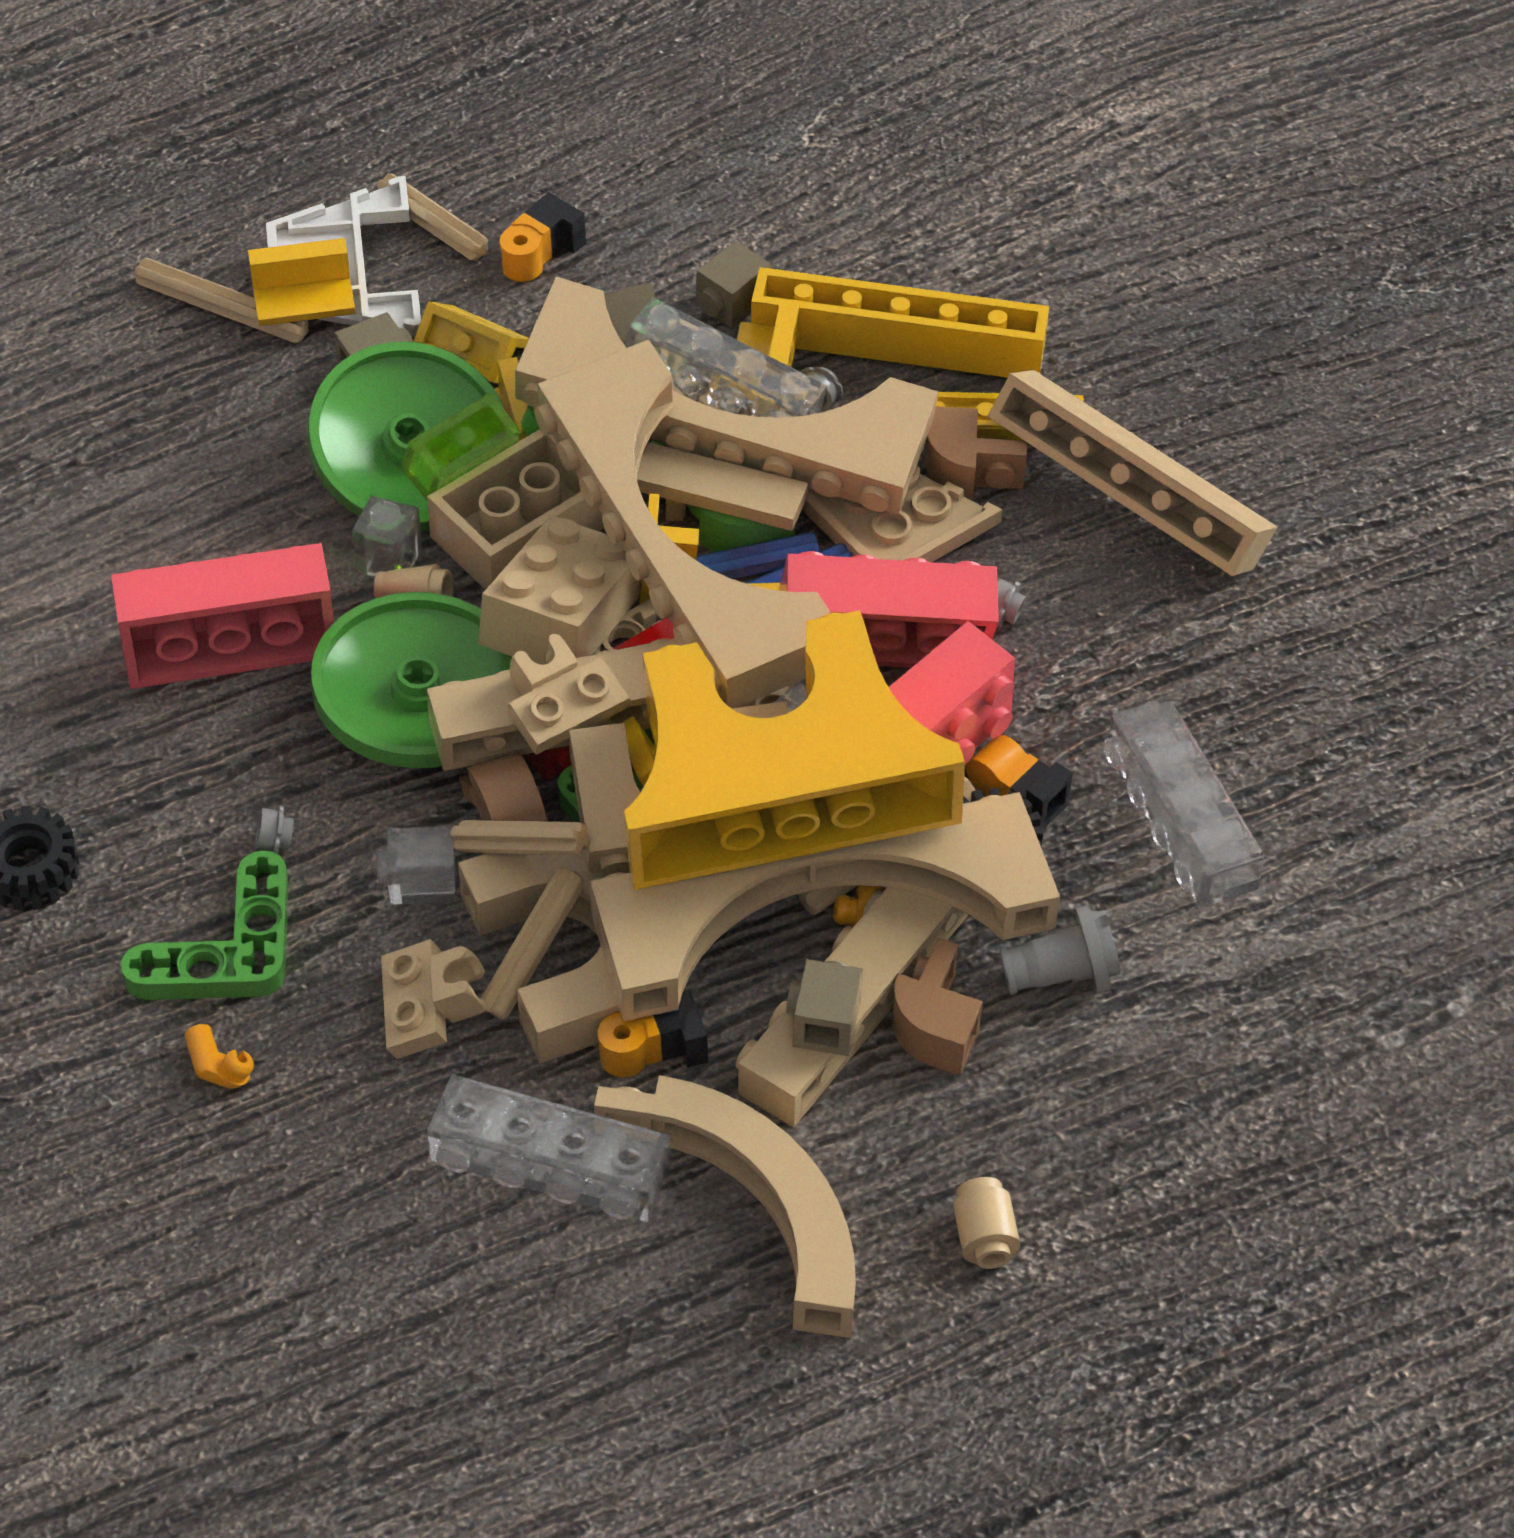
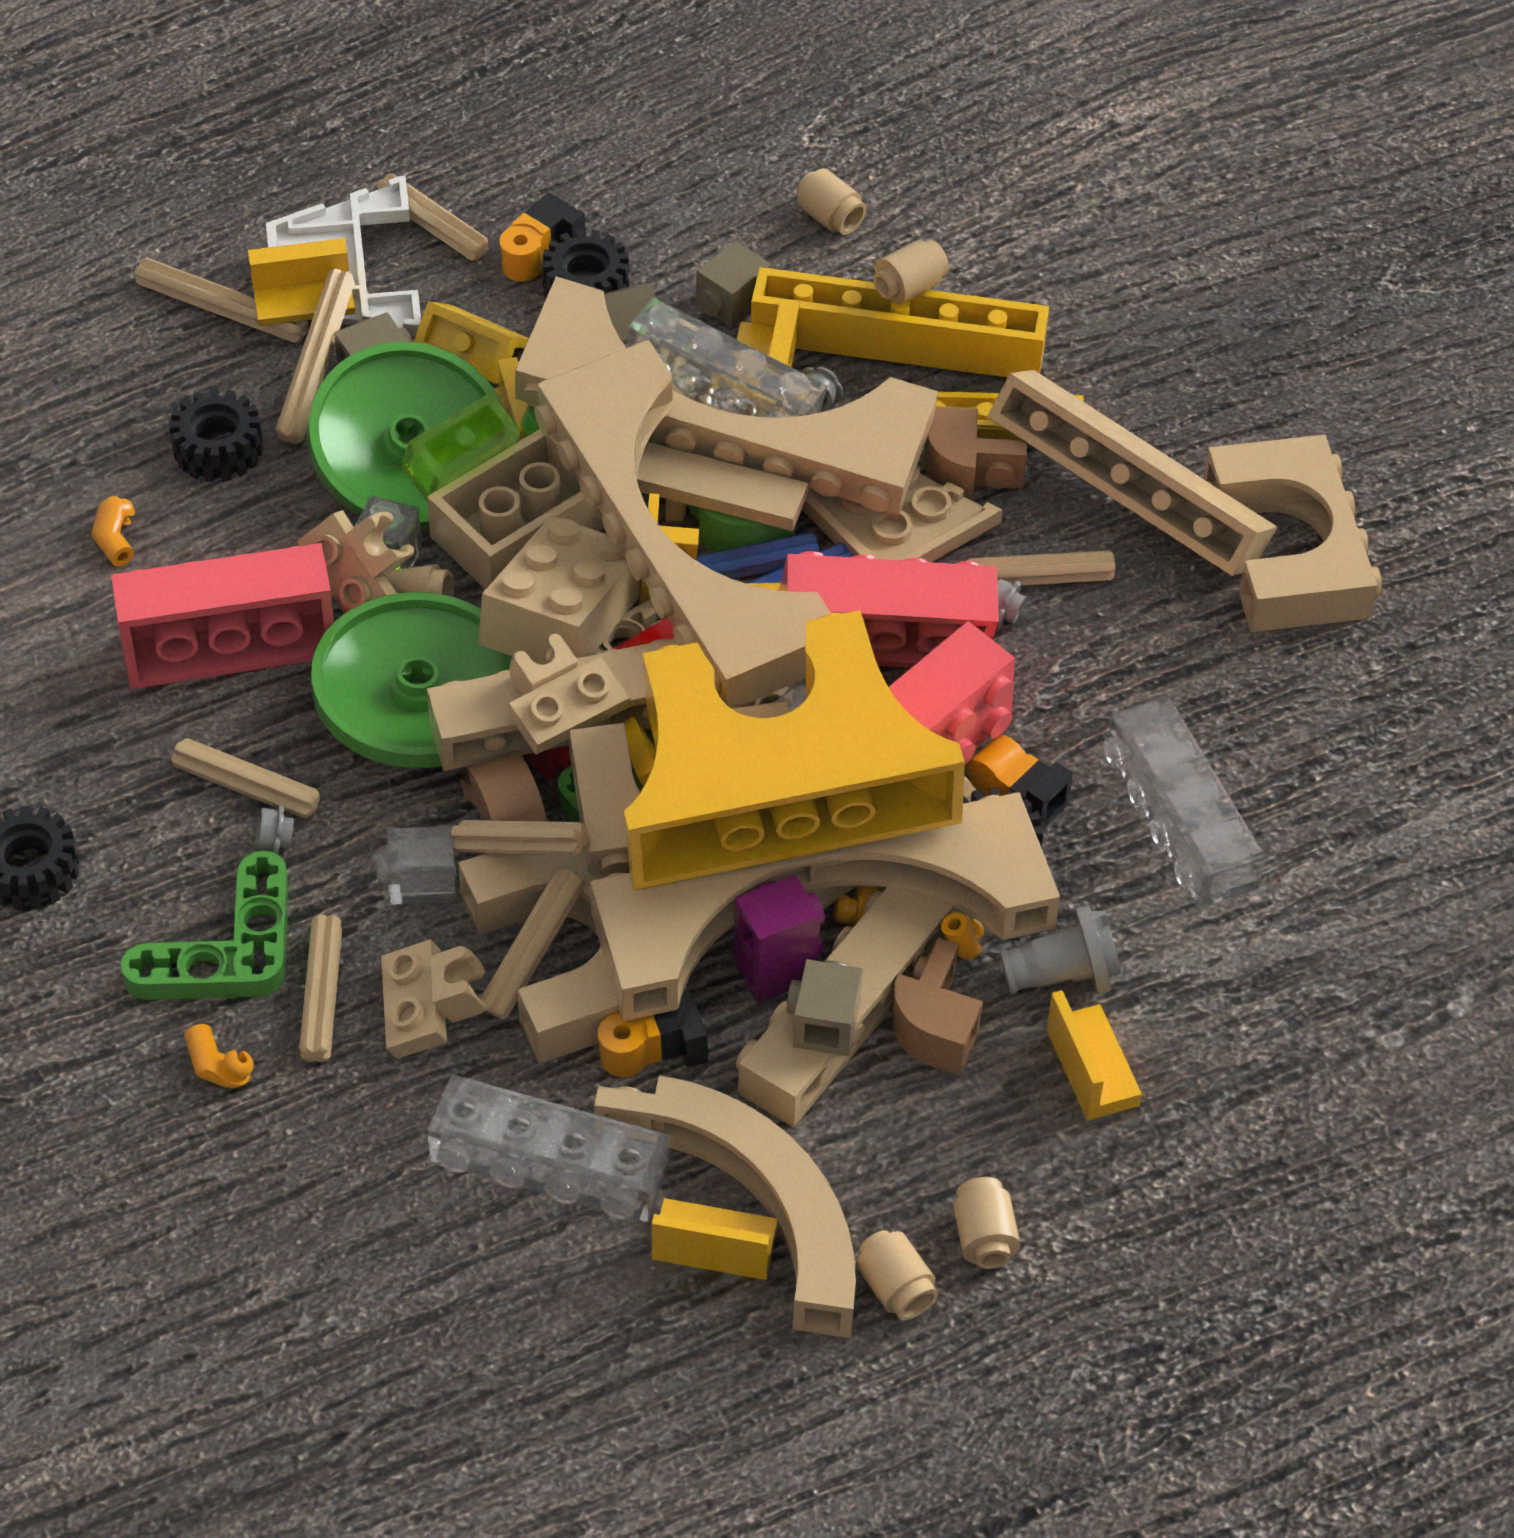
(106, 529): none -> light orange arm
(221, 455): none -> black tyre
(245, 778): none -> tan axle
(315, 356): none -> tan axle
(320, 988): none -> tan axle
(357, 557): none -> tan plate
(586, 254): none -> black tyre
(713, 1238): none -> yellow panel
(775, 935): none -> magenta brick
(831, 201): none -> tan brick
(897, 1274): none -> tan brick
(910, 271): none -> tan brick
(965, 932): none -> light orange arm
(1053, 568): none -> tan axle
(1091, 1058): none -> yellow panel
(1305, 482): none -> tan arch

